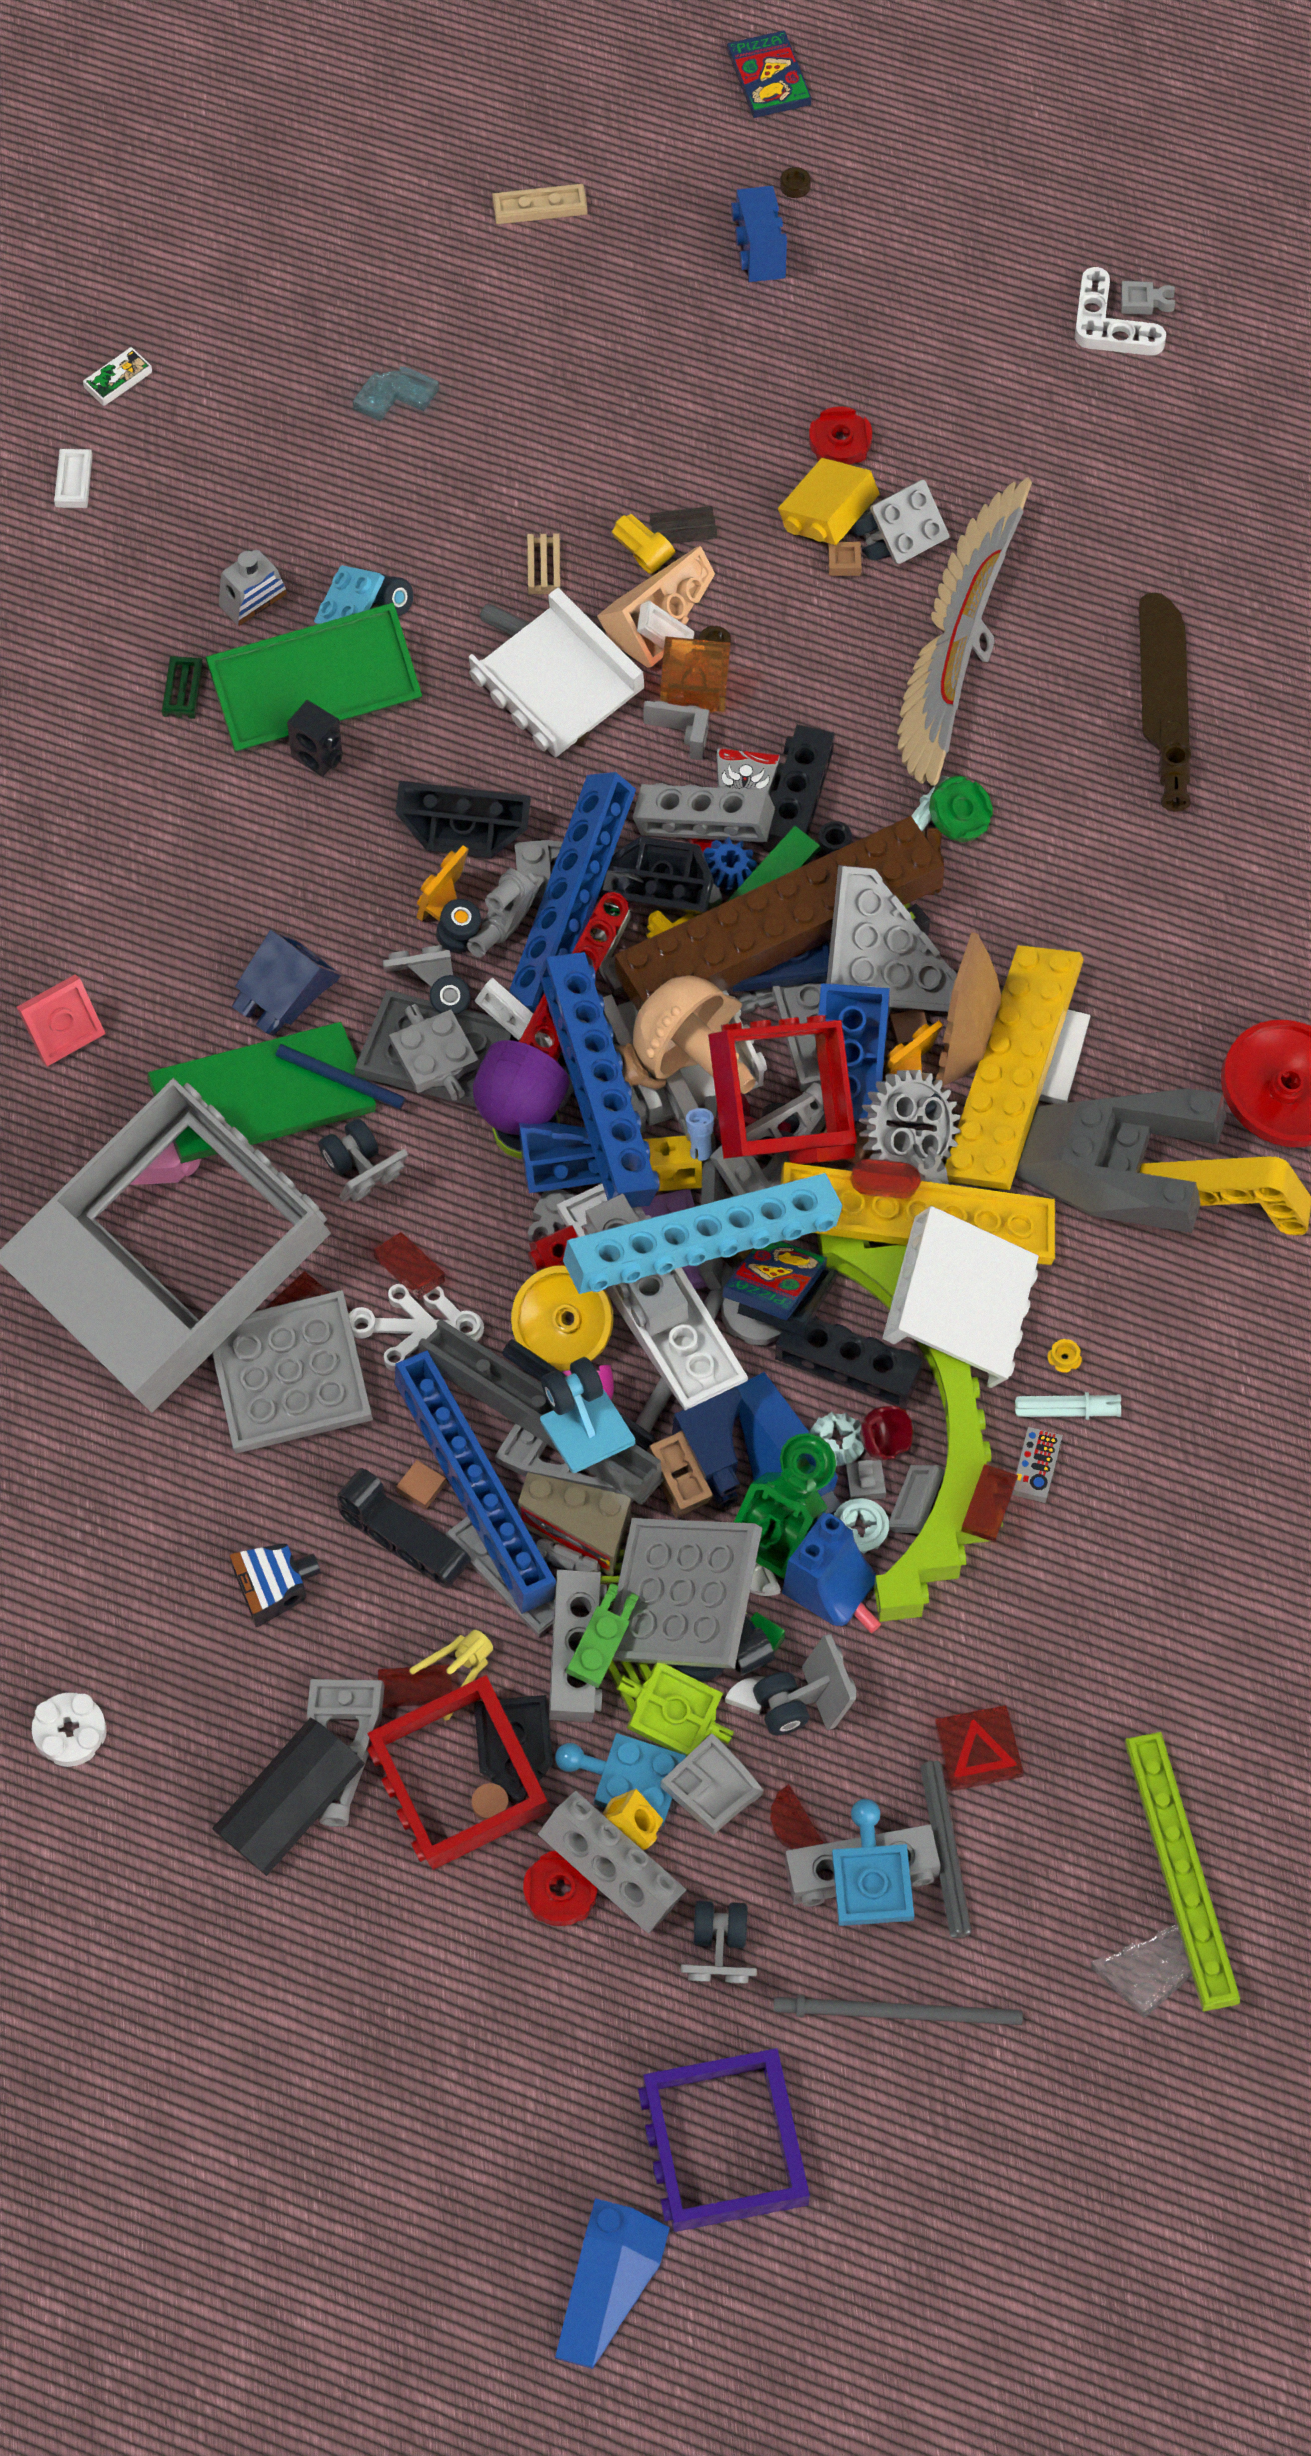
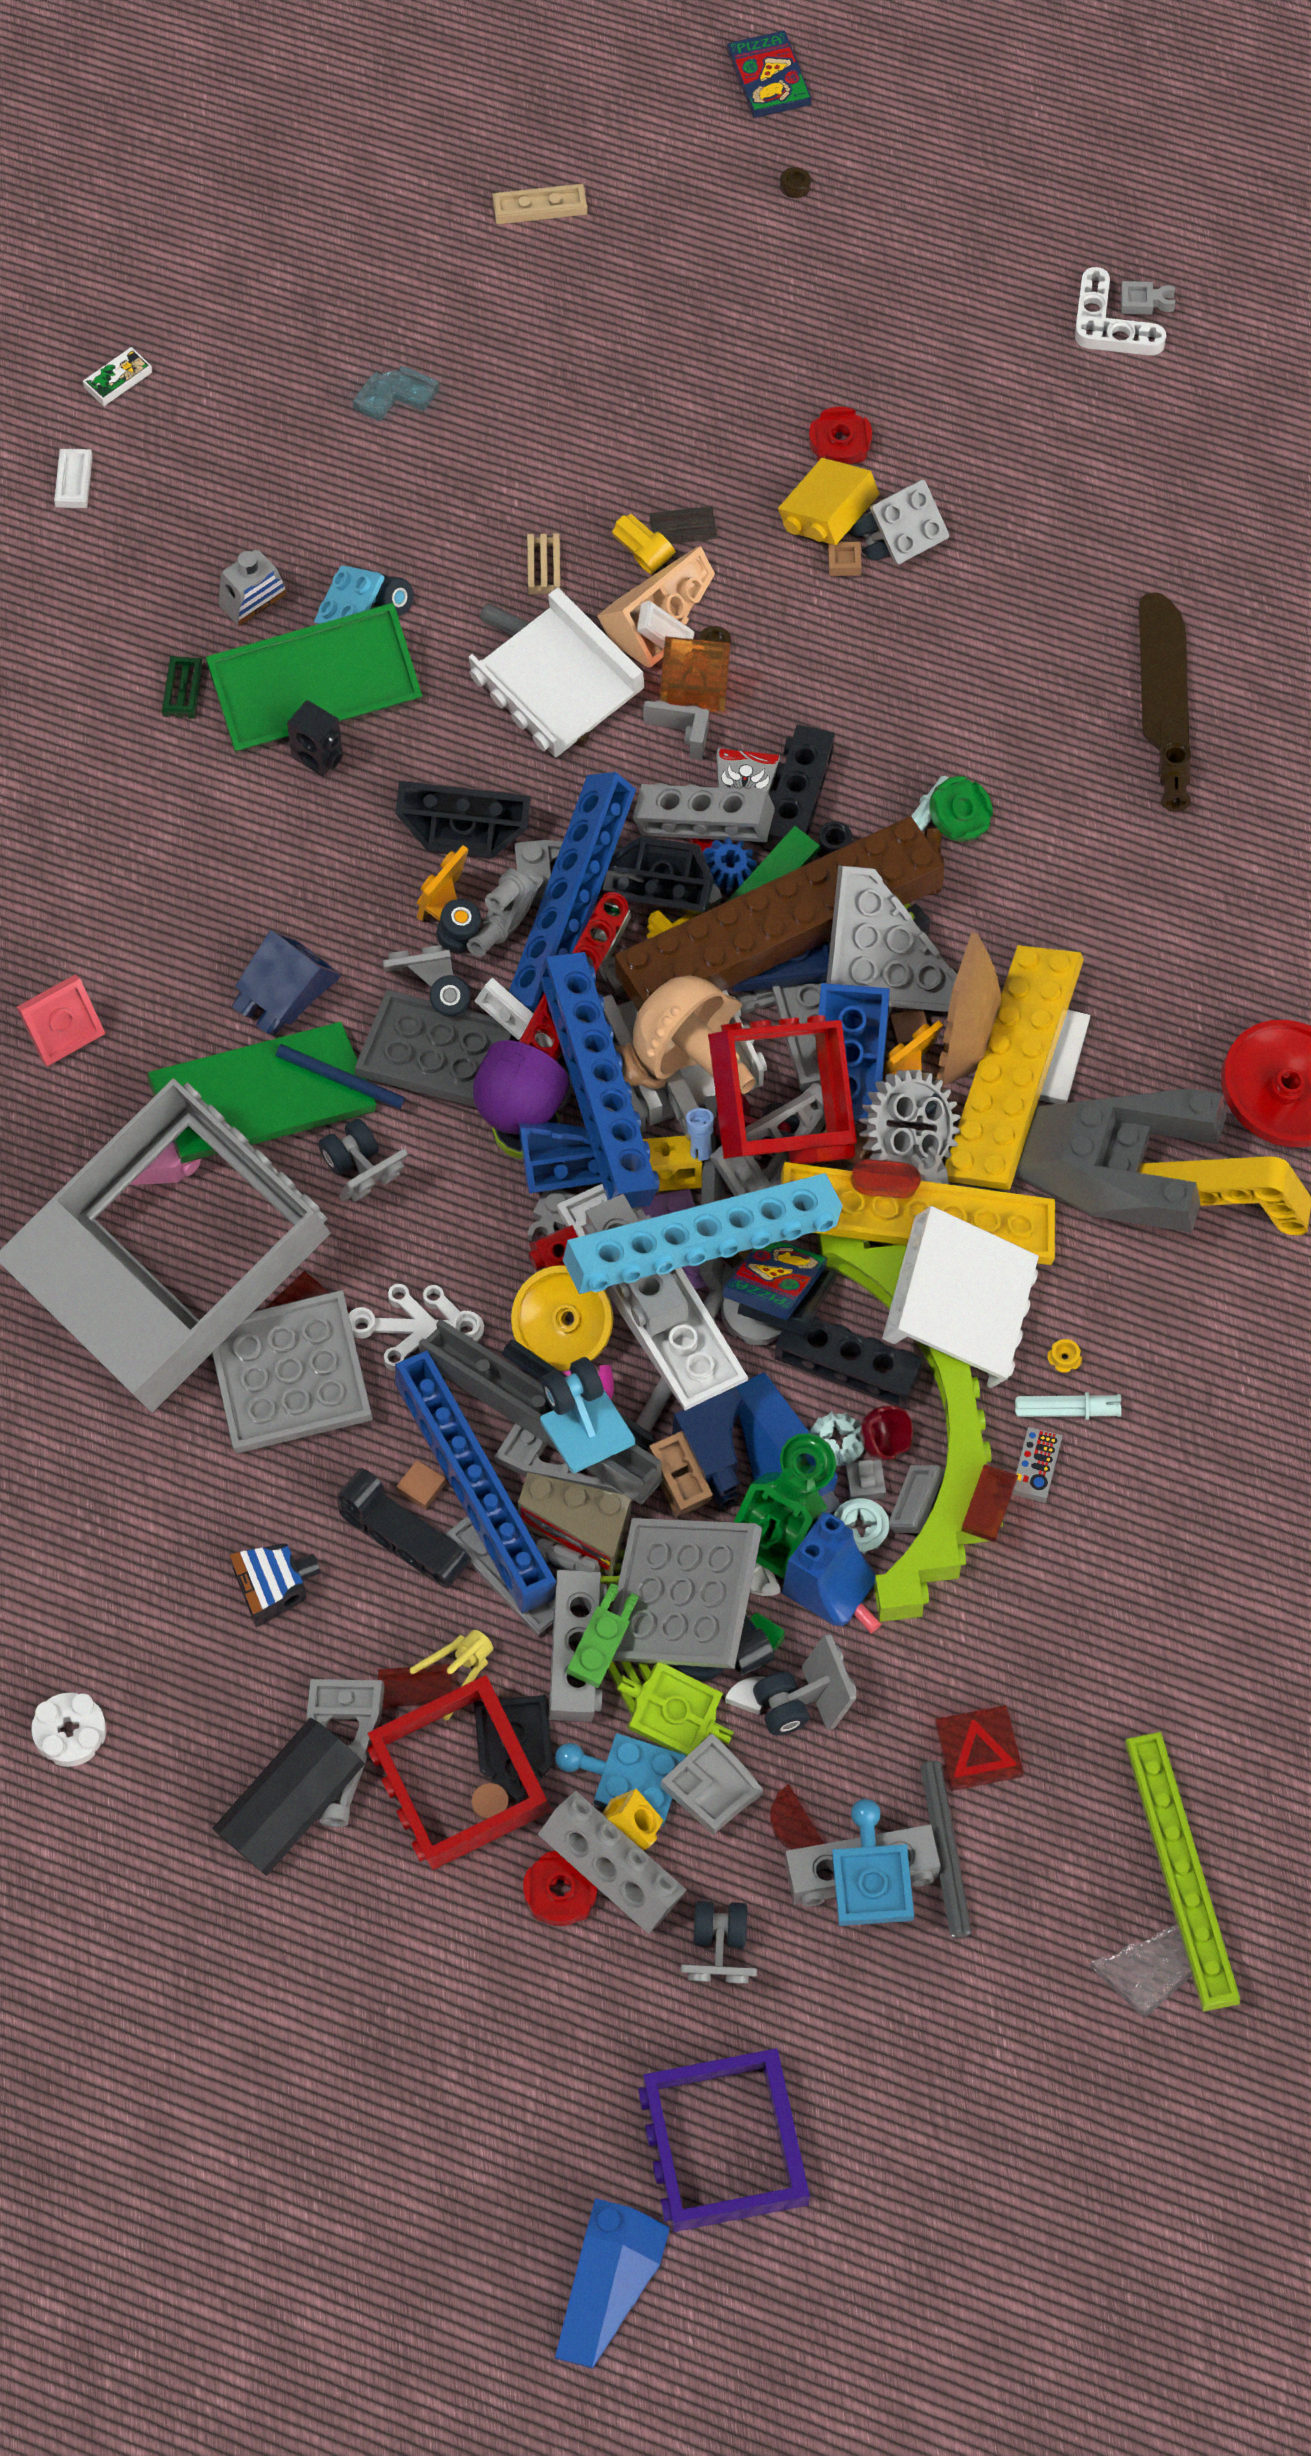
(409, 1265): clear red tile -> none
(434, 1051): light grey plate -> none
(760, 233): blue wedge -> none
(896, 2010): dark grey bar -> none
(943, 662): piece -> none

